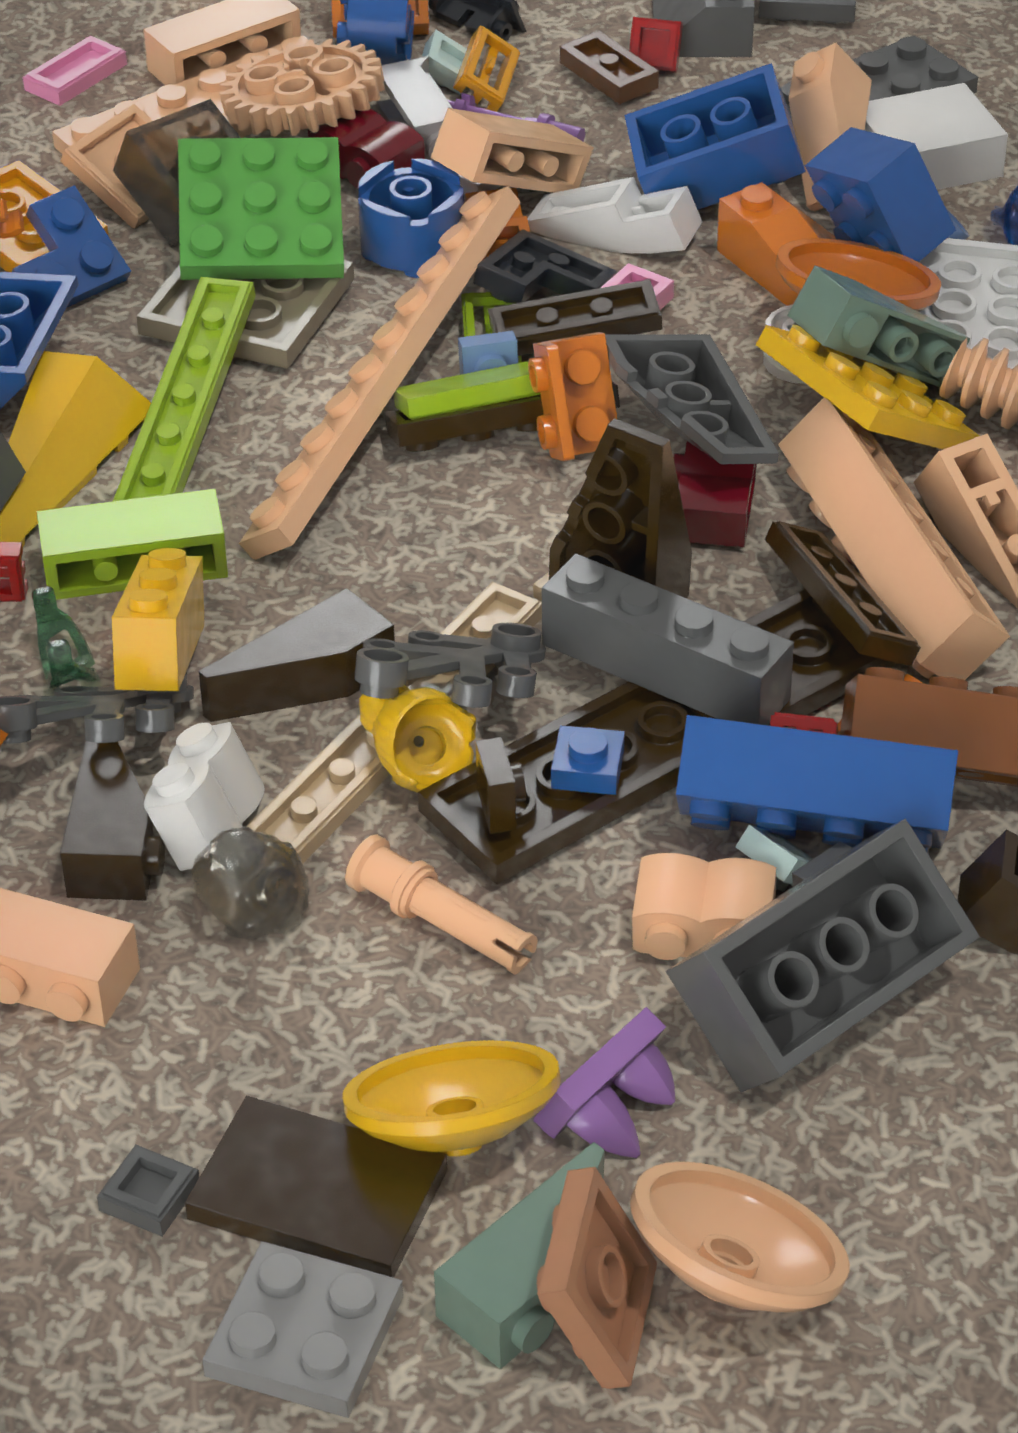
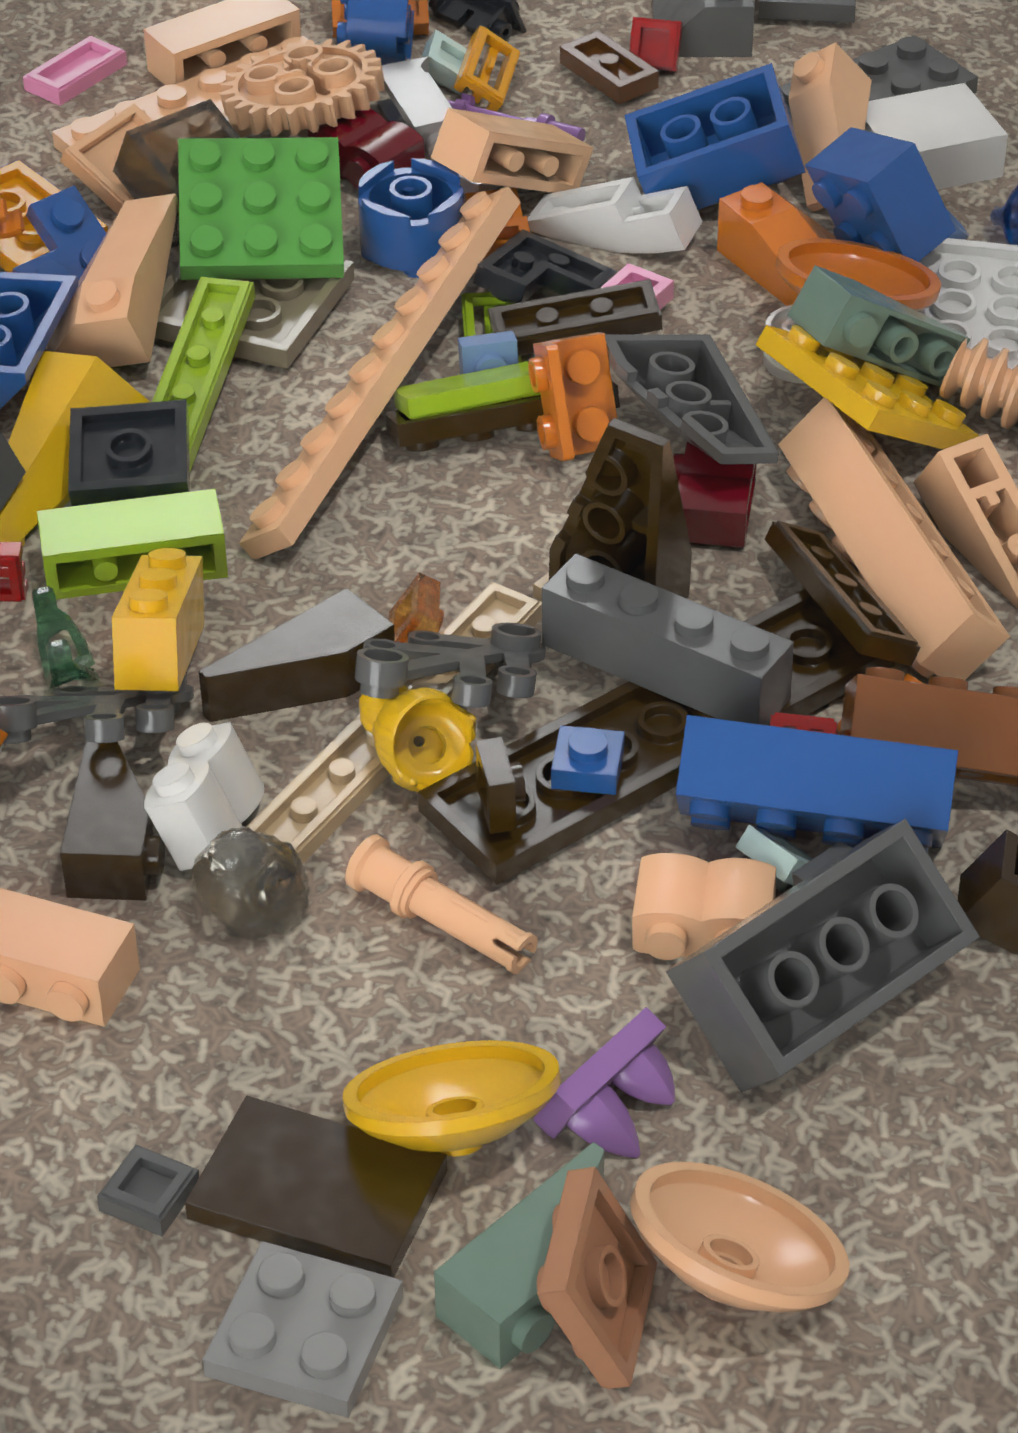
(122, 287): none -> light nougat wedge
(128, 451): none -> black plate
(417, 608): none -> clear orange plate

